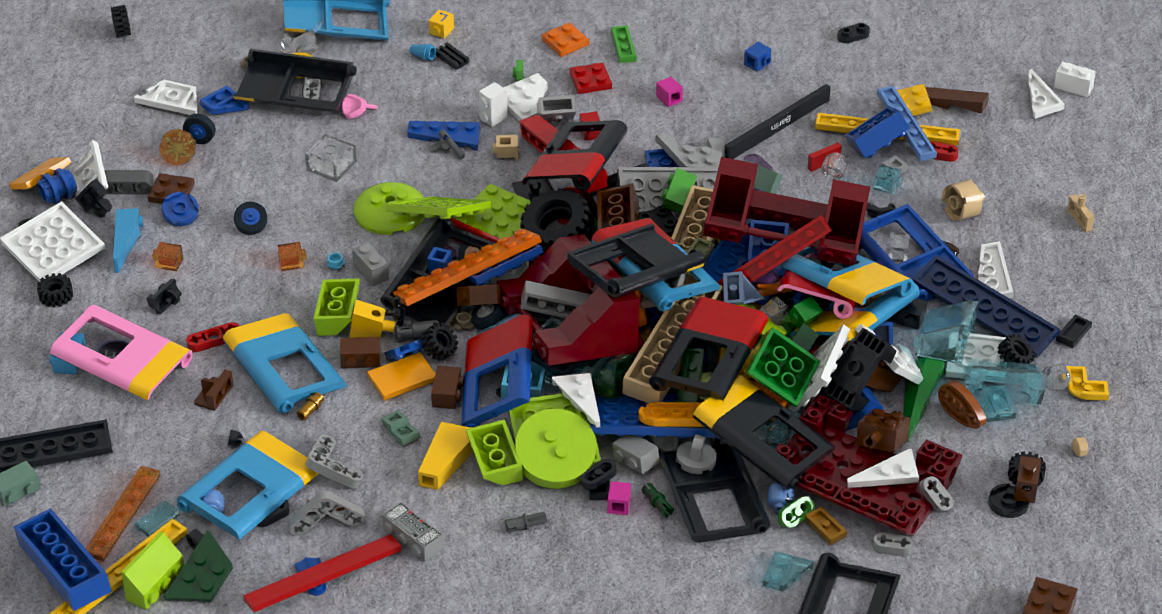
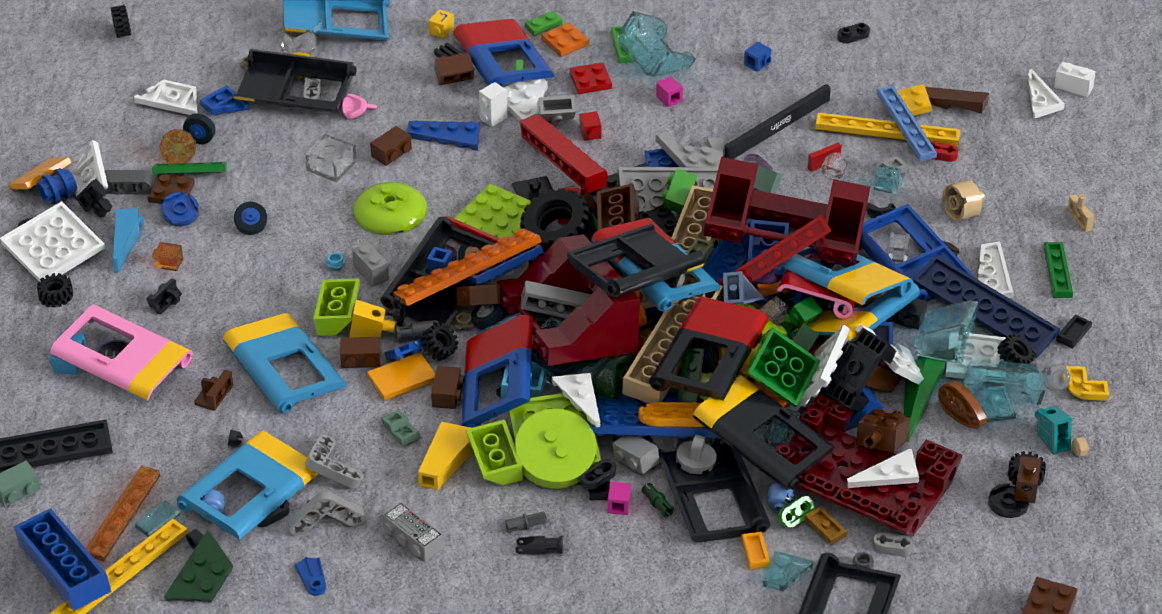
(152, 571): lime slope -> none
(189, 167): none -> green tile
(196, 342): red beam -> none
(291, 256): clear orange brick -> none
(312, 403): pearl gold pin -> none
(322, 573): red tile -> none
(390, 145): none -> reddish brown brick
(423, 51): dark azure cone -> none
(441, 206): lime plate -> none
(447, 144): dark grey hose -> none
(454, 68): none -> reddish brown brick
(495, 36): none -> piece
(506, 146): tan brick -> none
(539, 545): none -> black piece
(543, 23): none -> bright green plate
(582, 162): piece -> none
(644, 43): none -> clear light blue windscreen
(755, 550): none -> light orange tile
(863, 559): none -> dark grey tile
(877, 132): blue slope -> none
(936, 494): light grey beam -> none
(1054, 428): none -> teal torso
(1058, 270): none -> green tile

